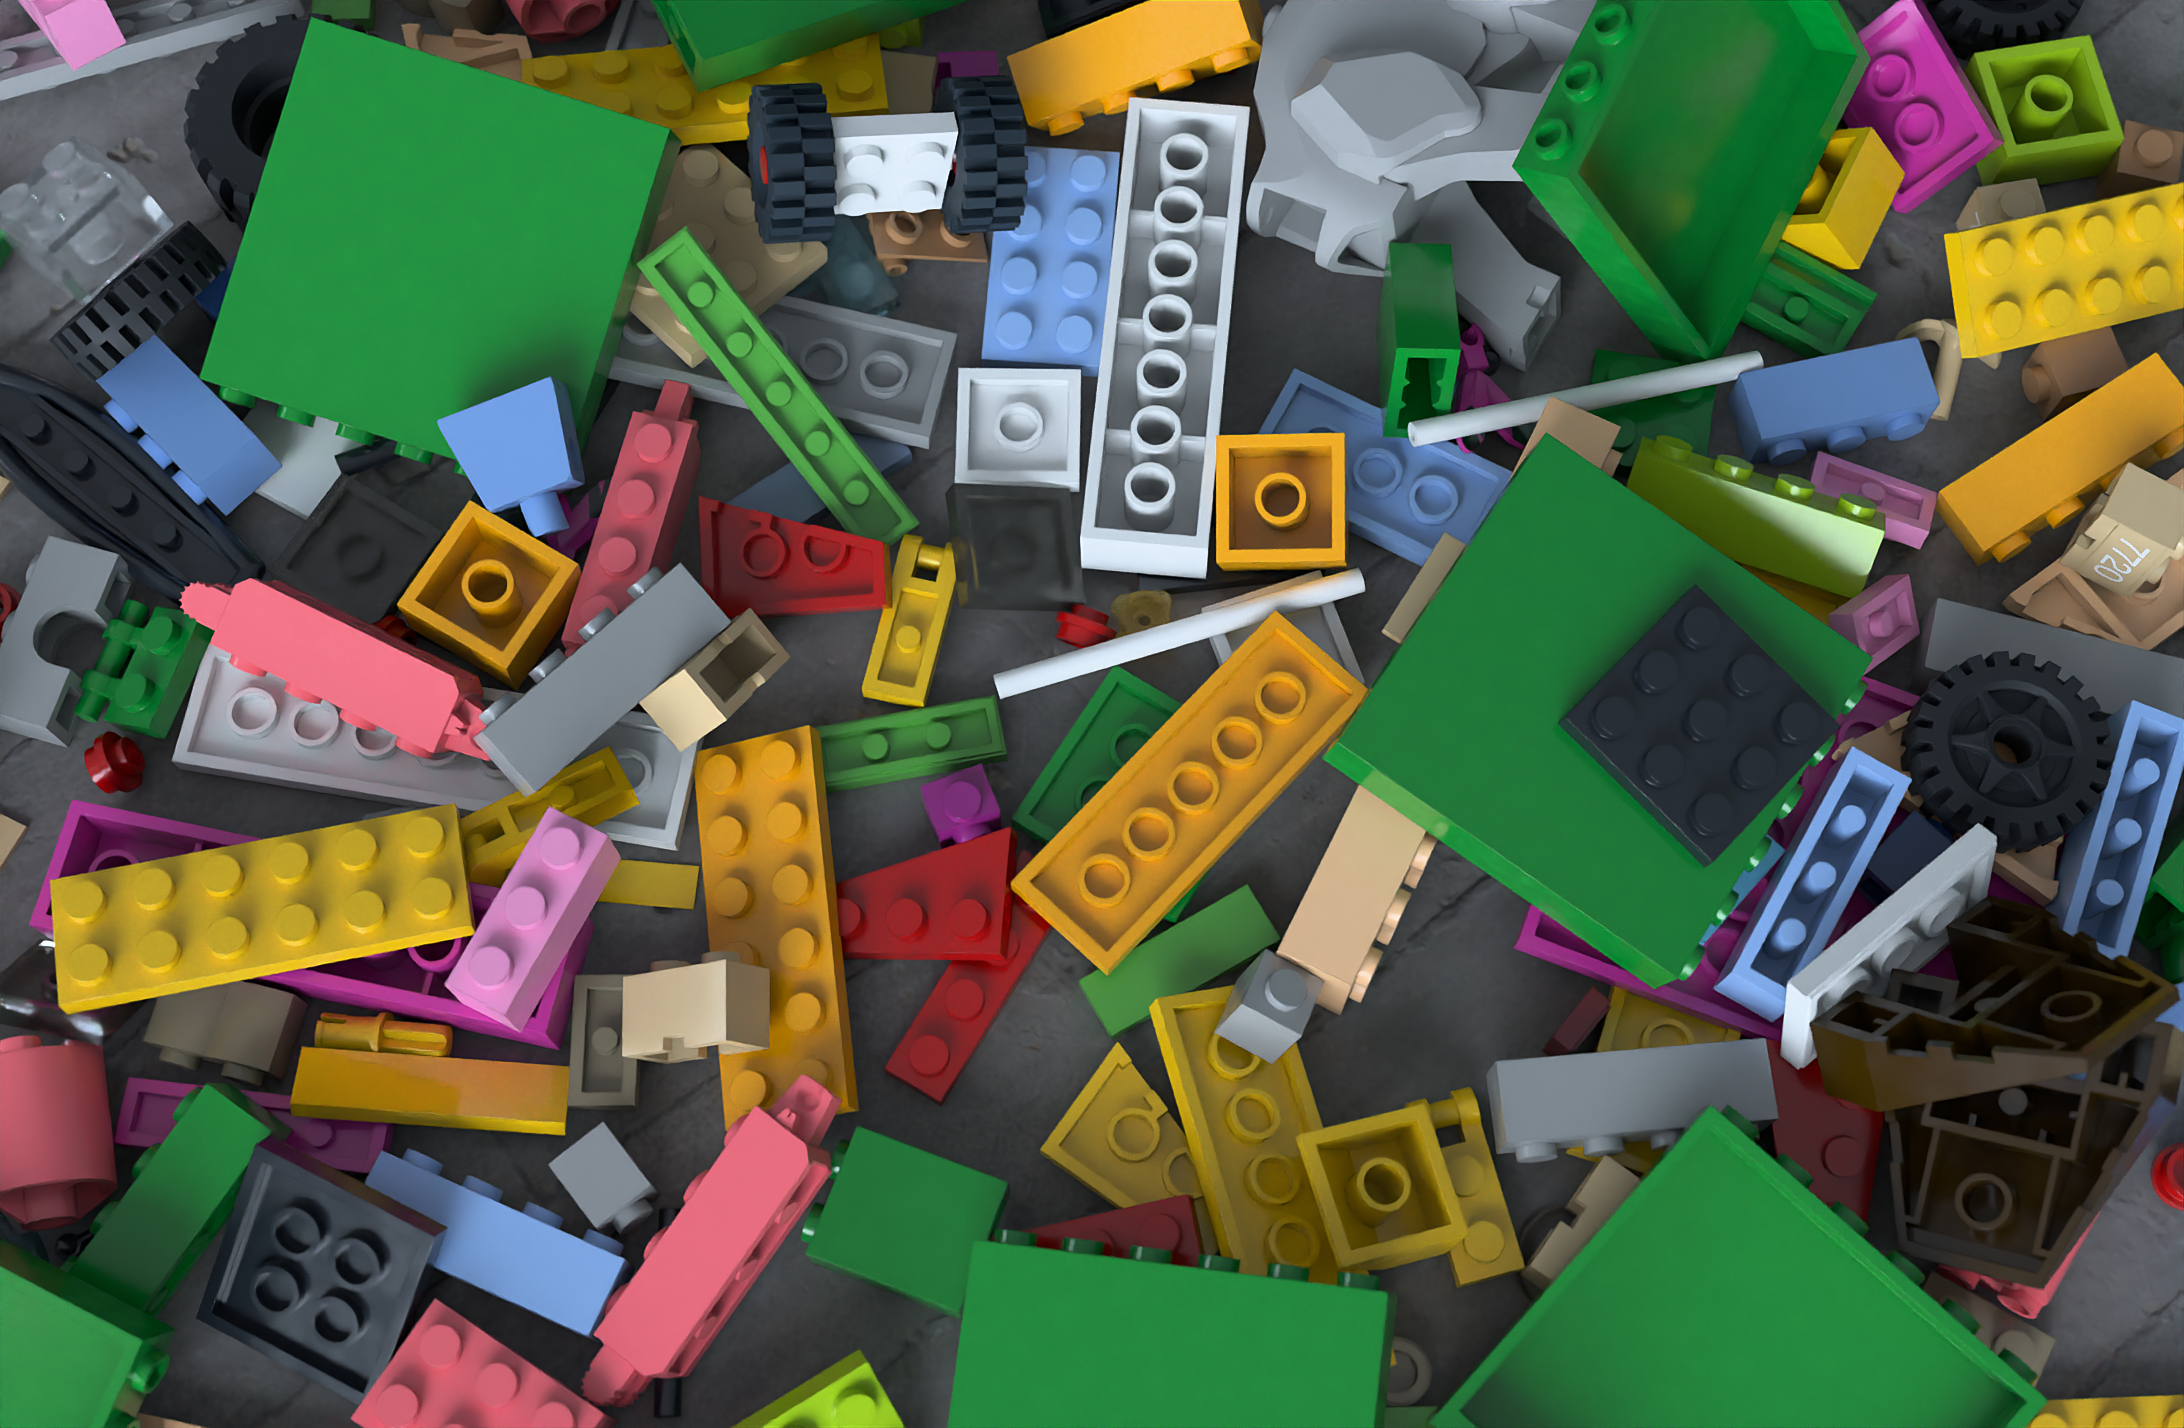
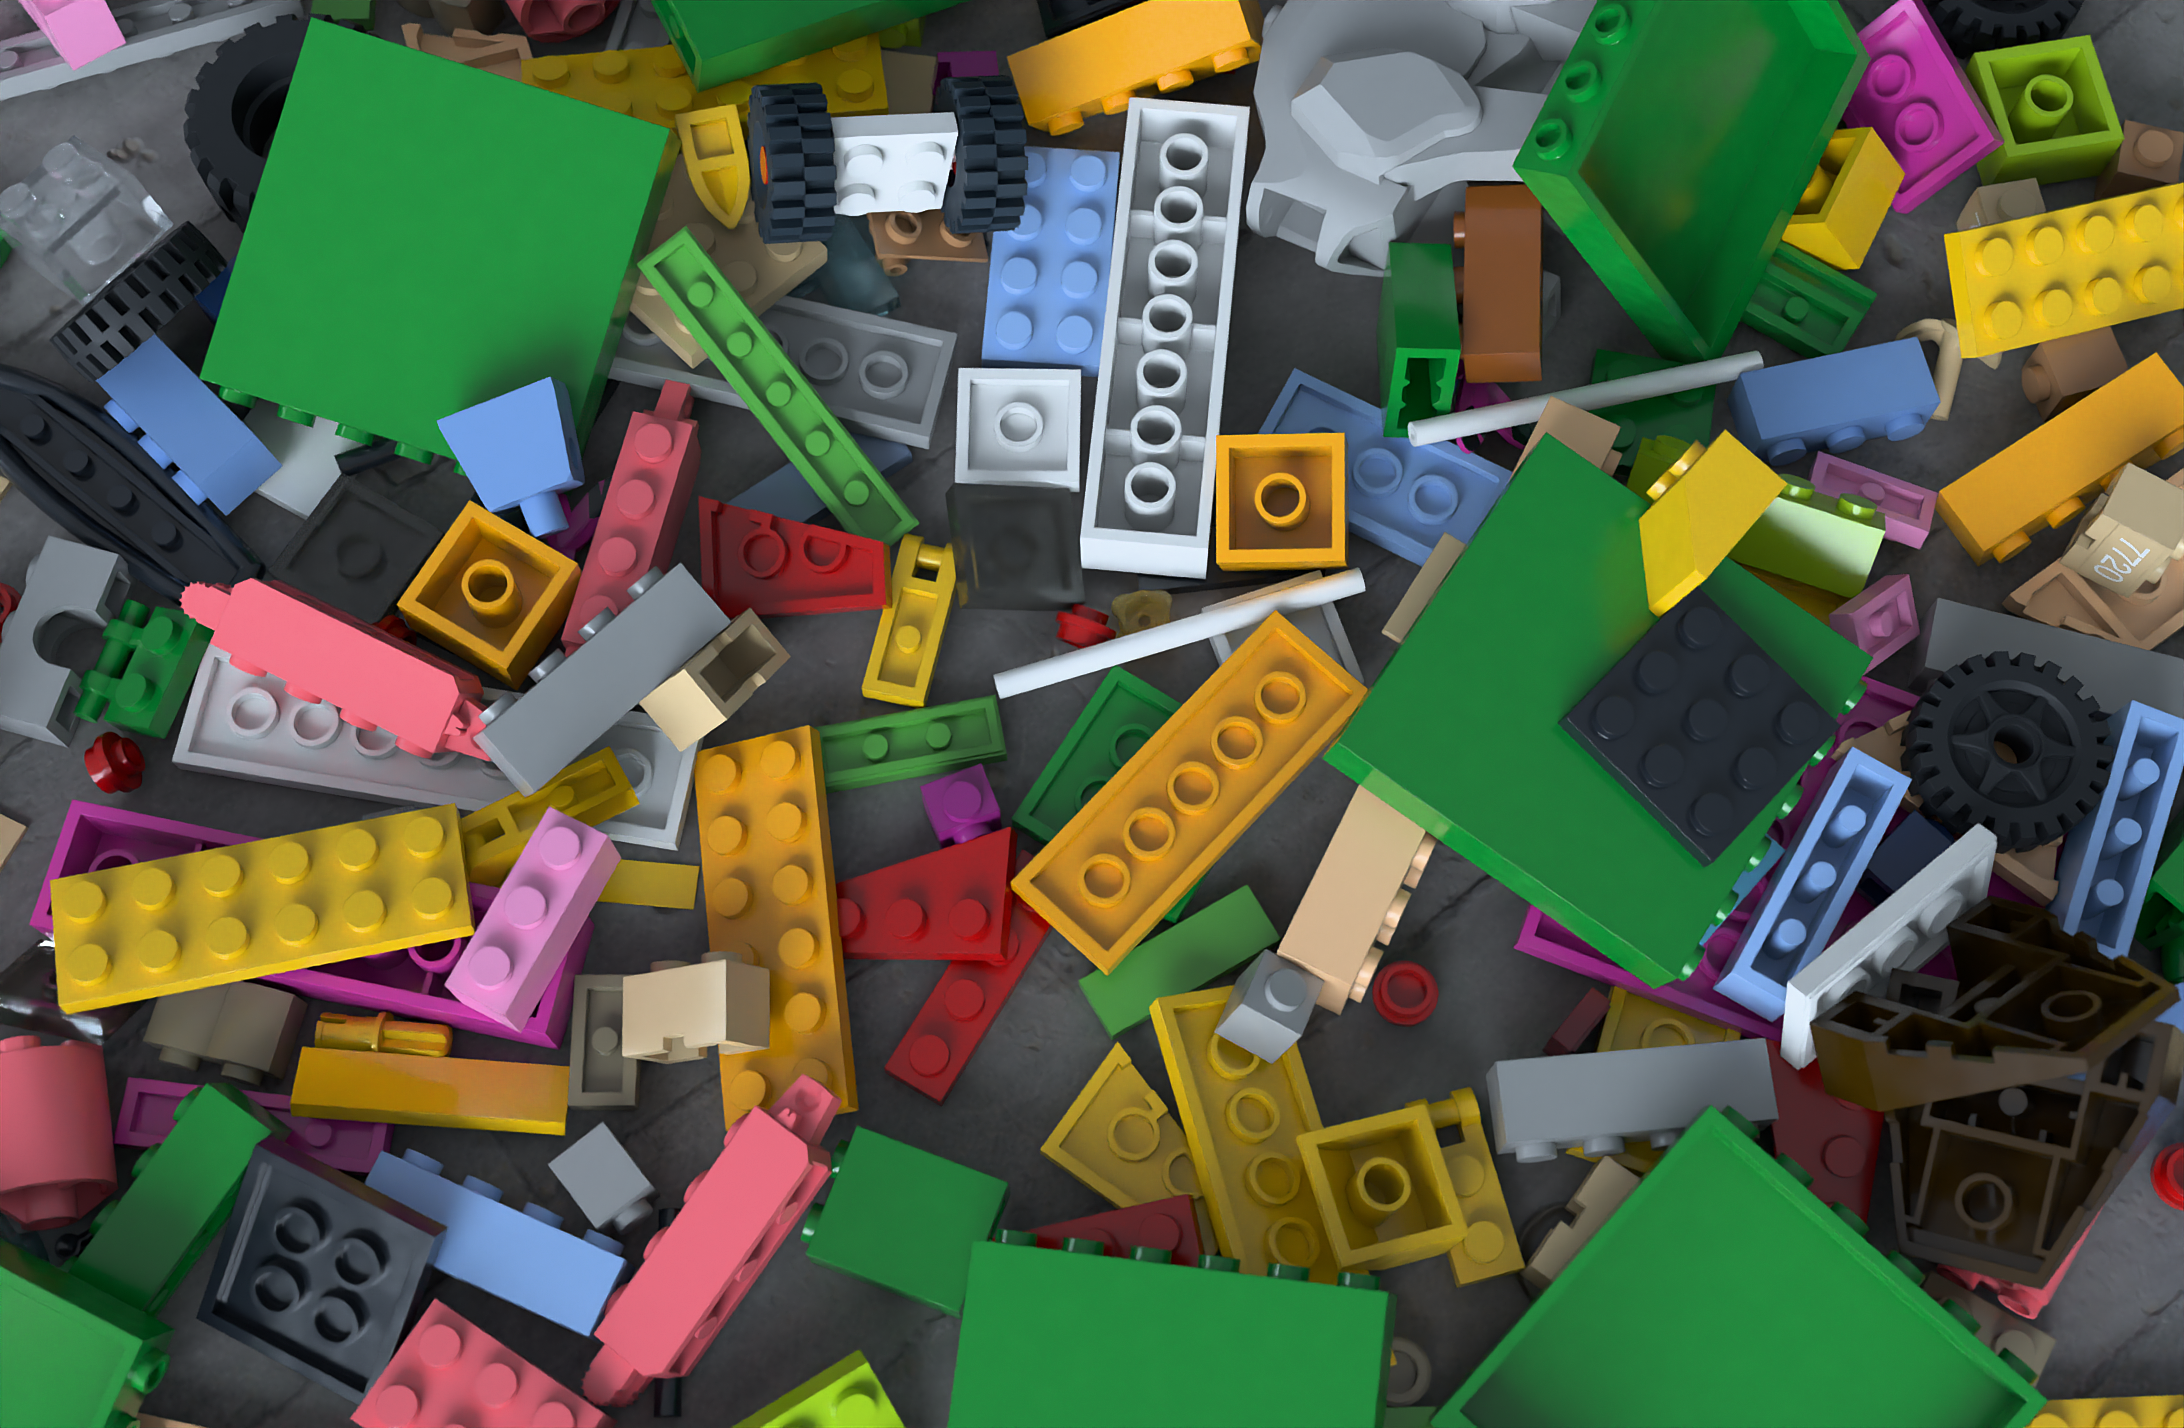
(716, 160): none -> yellow plate
(1405, 993): none -> red plate
(1500, 283): none -> dark orange brick
(1700, 515): none -> yellow slope

